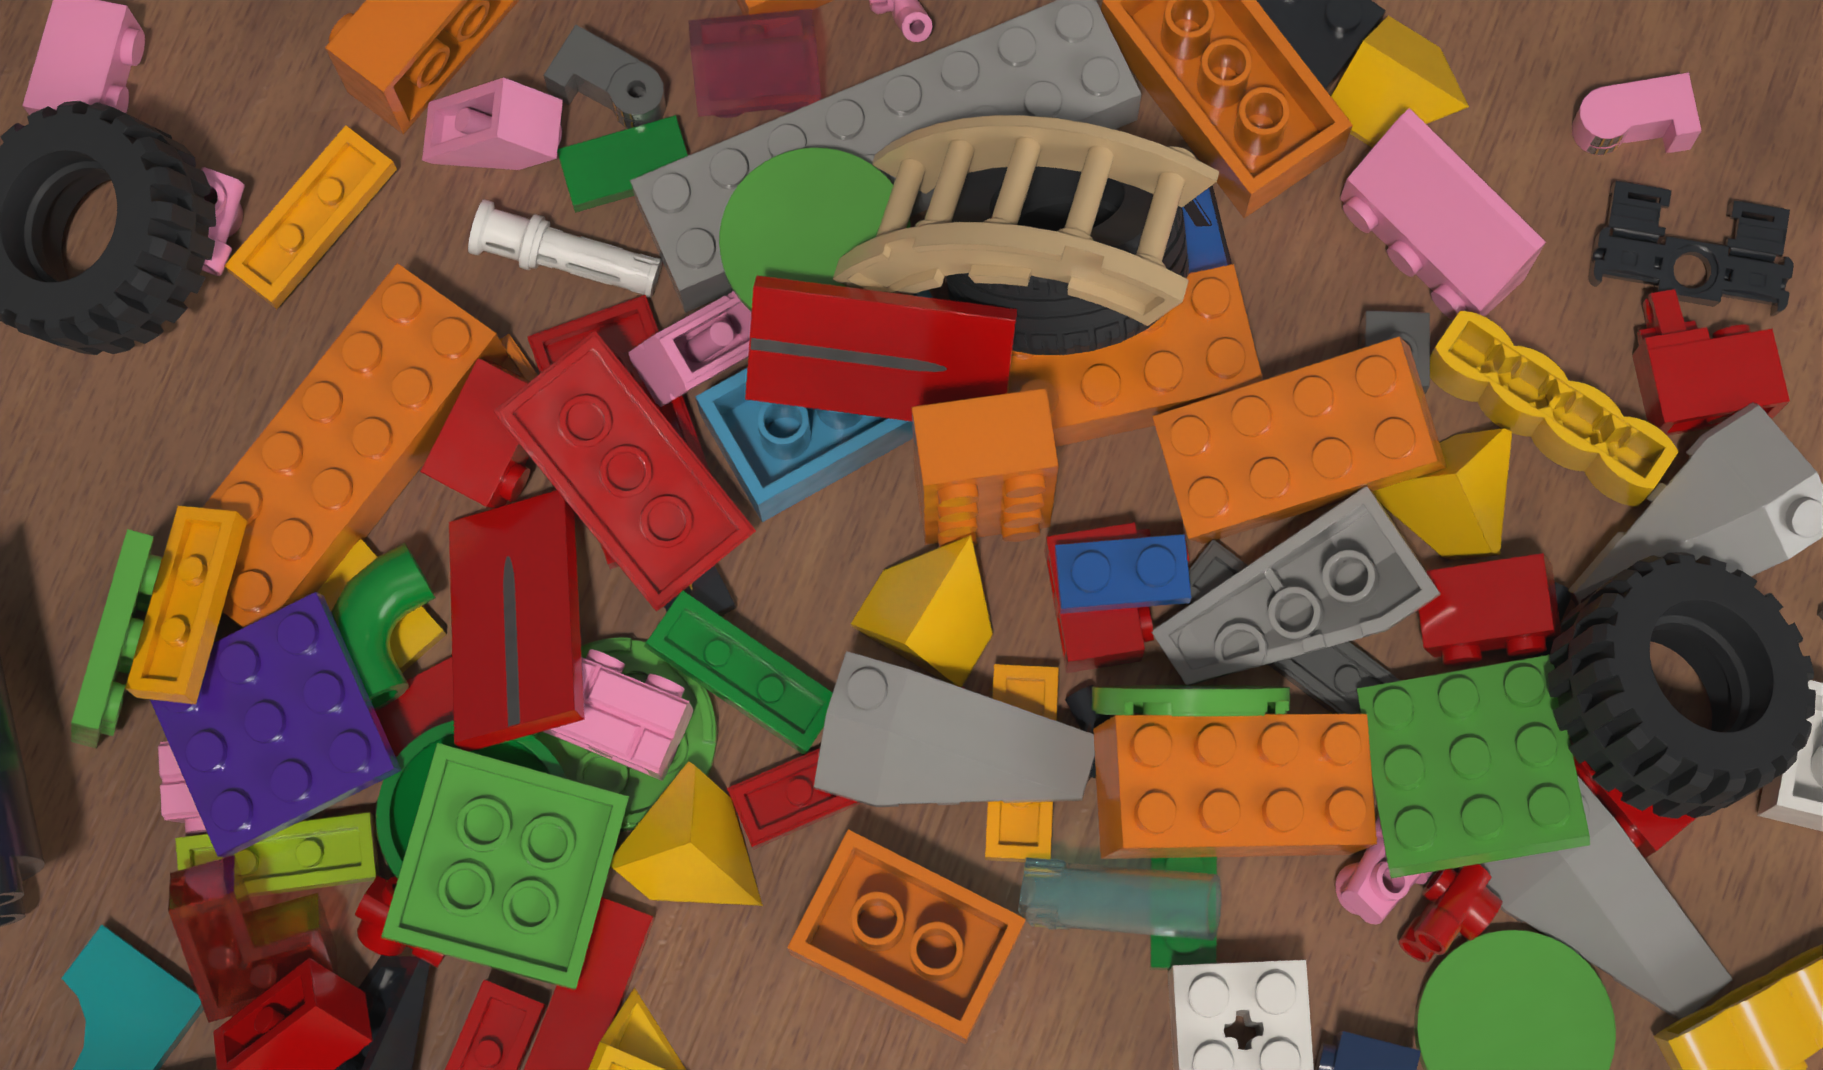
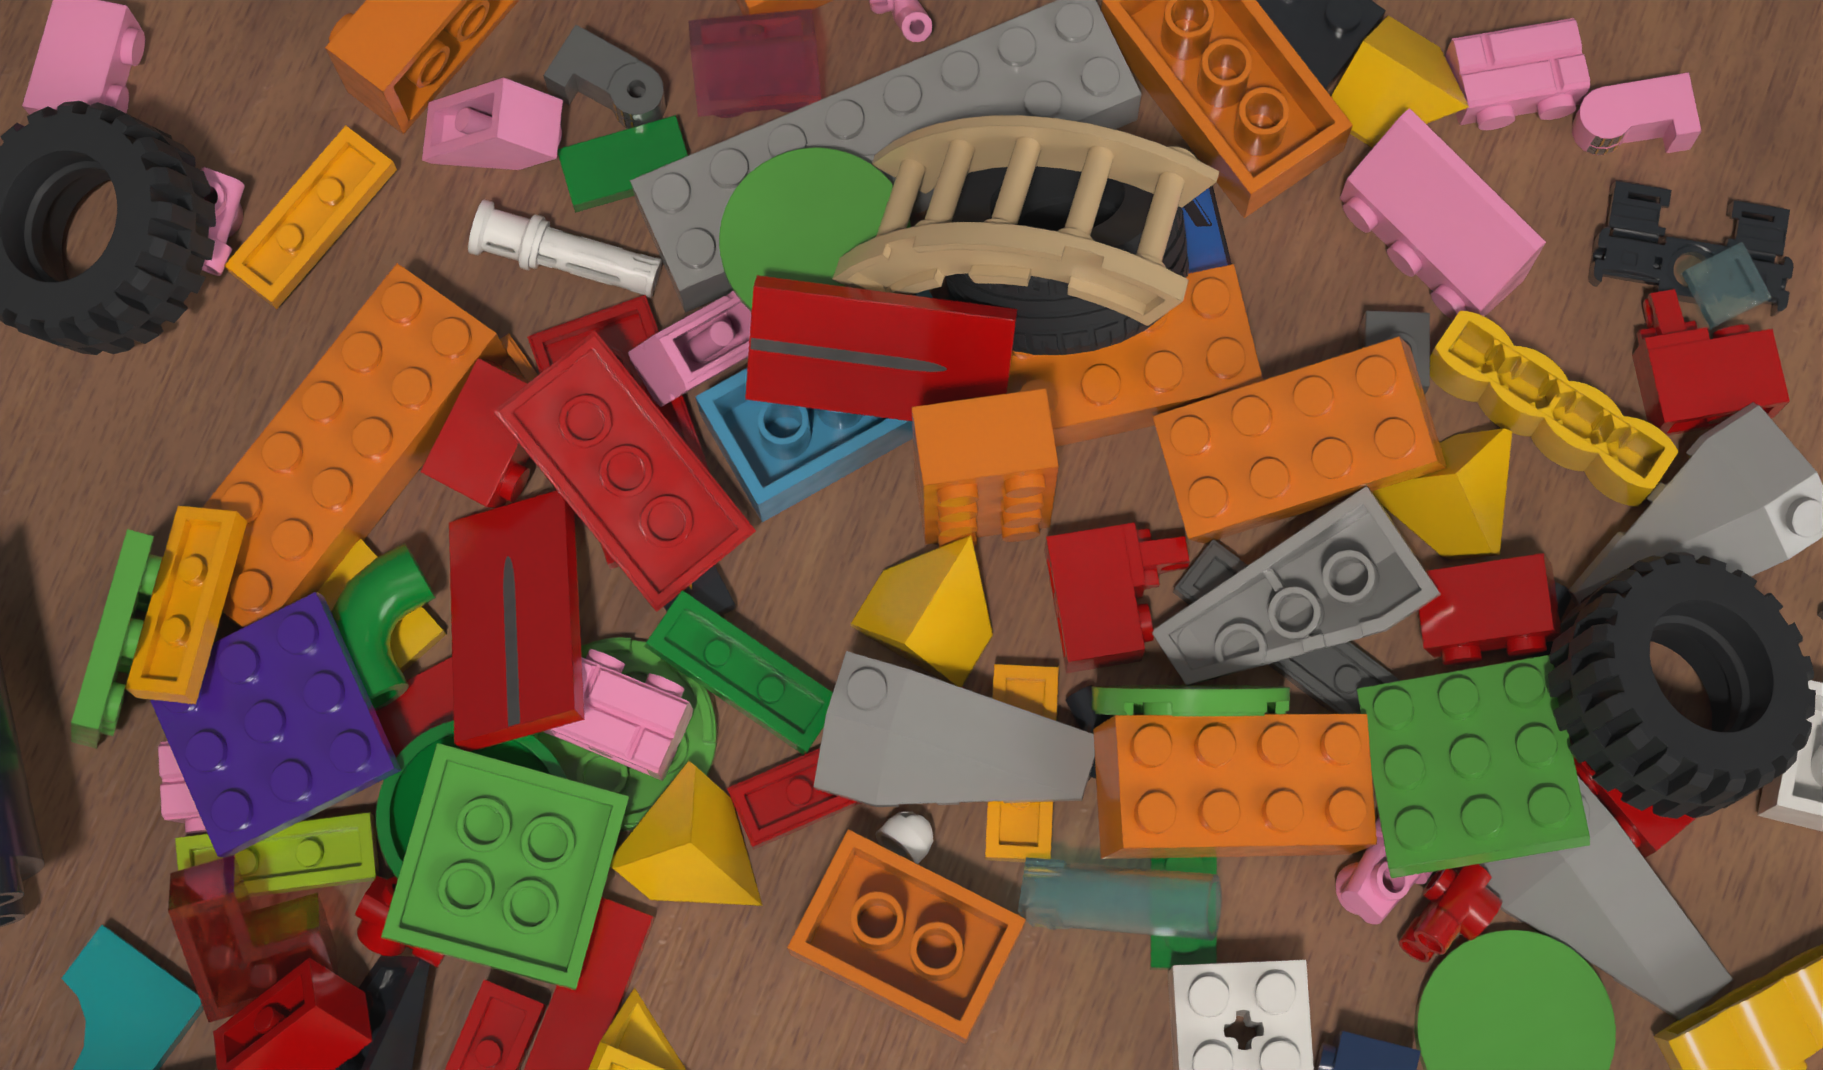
(906, 835): none -> white hinge
(1122, 574): blue plate -> none
(1519, 73): none -> bright pink brick
(1726, 285): none -> clear light blue tile

